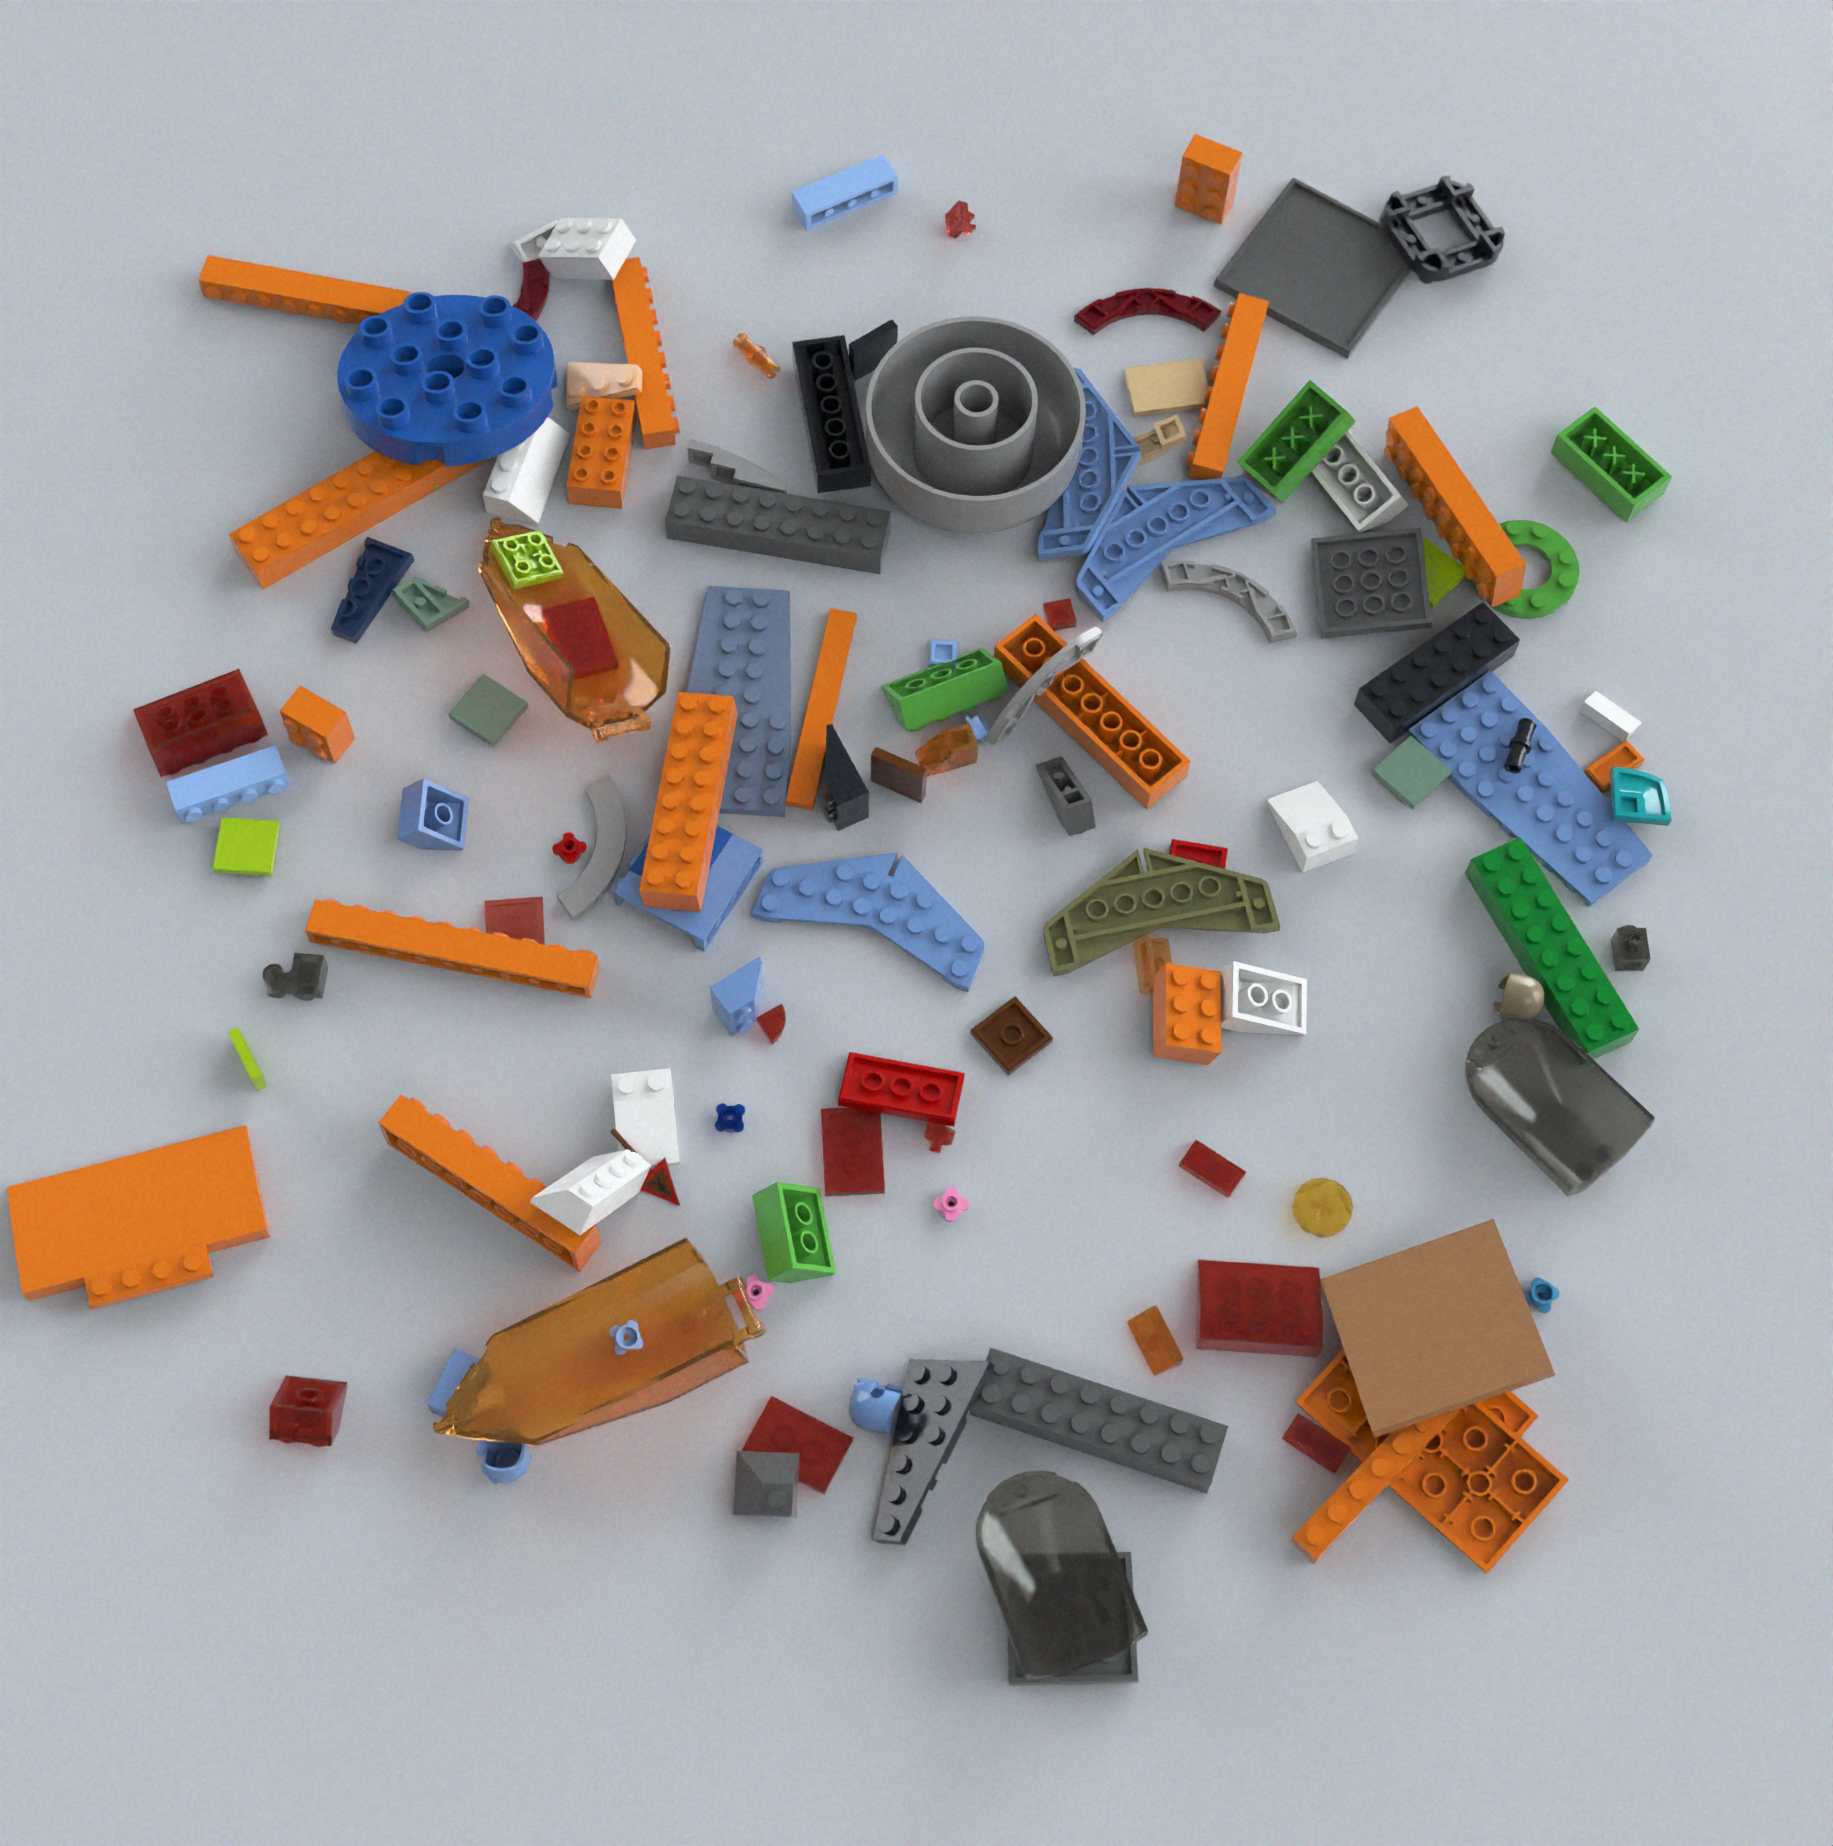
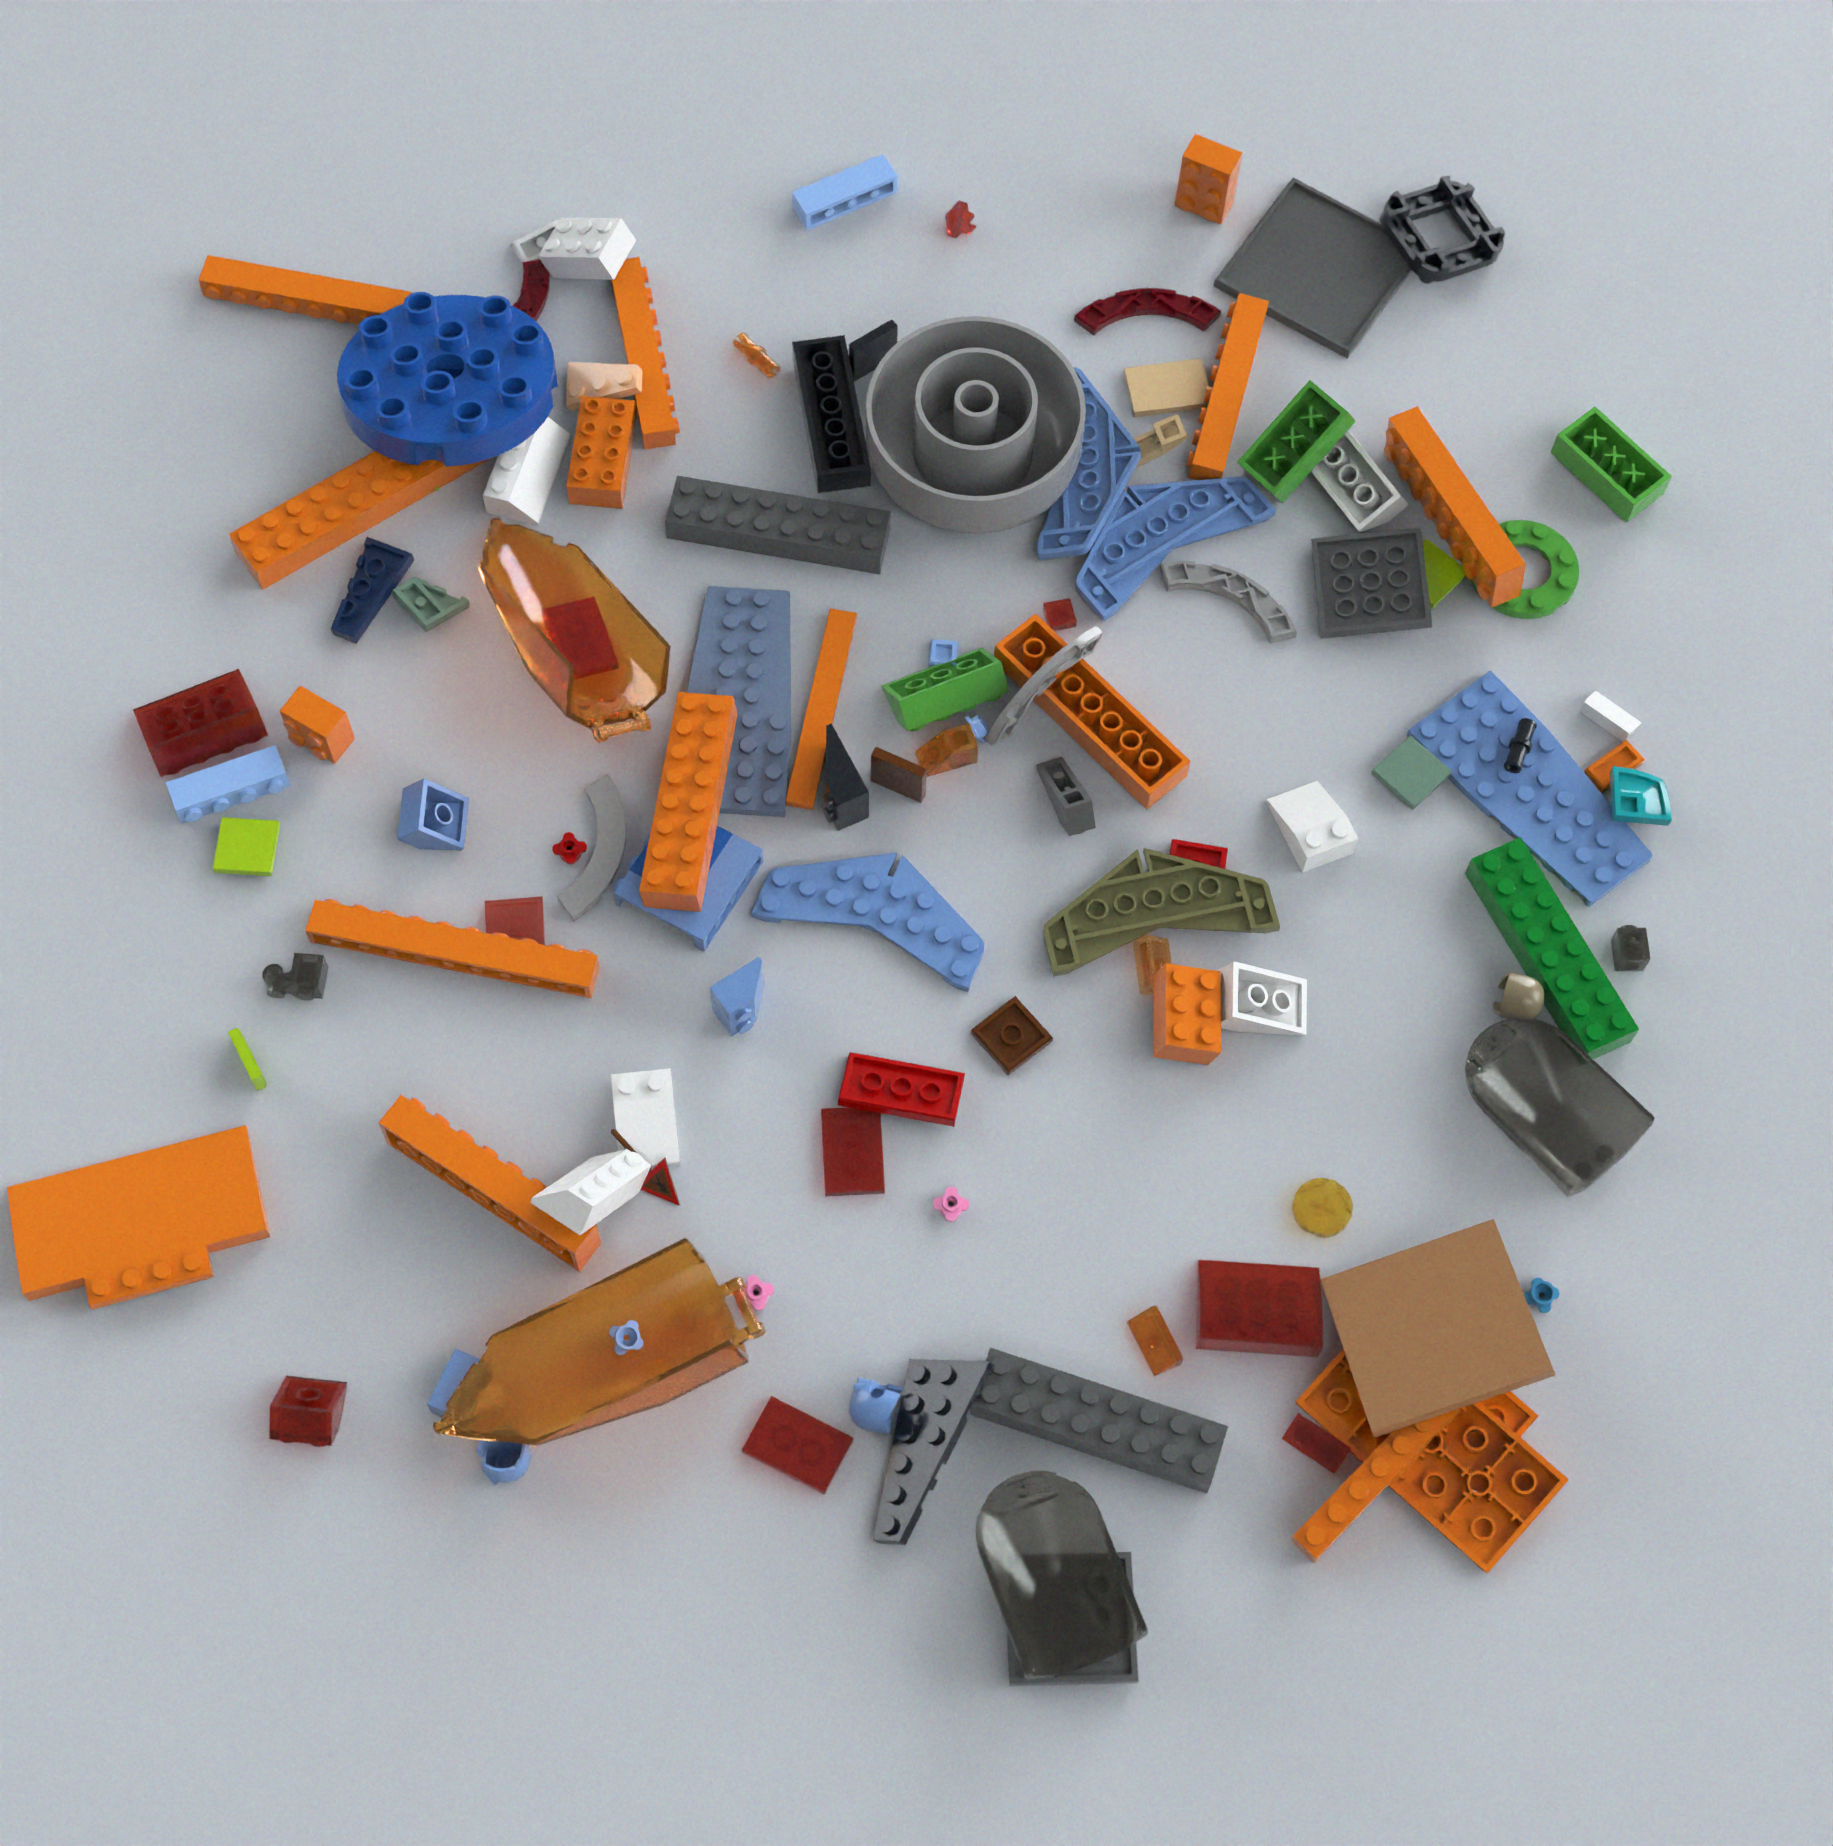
(488, 710): sand green tile -> none
(526, 559): lime tile -> none
(732, 467): light grey slope -> none
(734, 1125): clear blue plate -> none
(766, 1484): dark grey slope -> none
(773, 1023): clear red tile -> none
(793, 1233): bright green slope -> none
(939, 1136): clear red tile -> none
(1212, 1169): clear red plate -> none
(1436, 672): black brick -> none

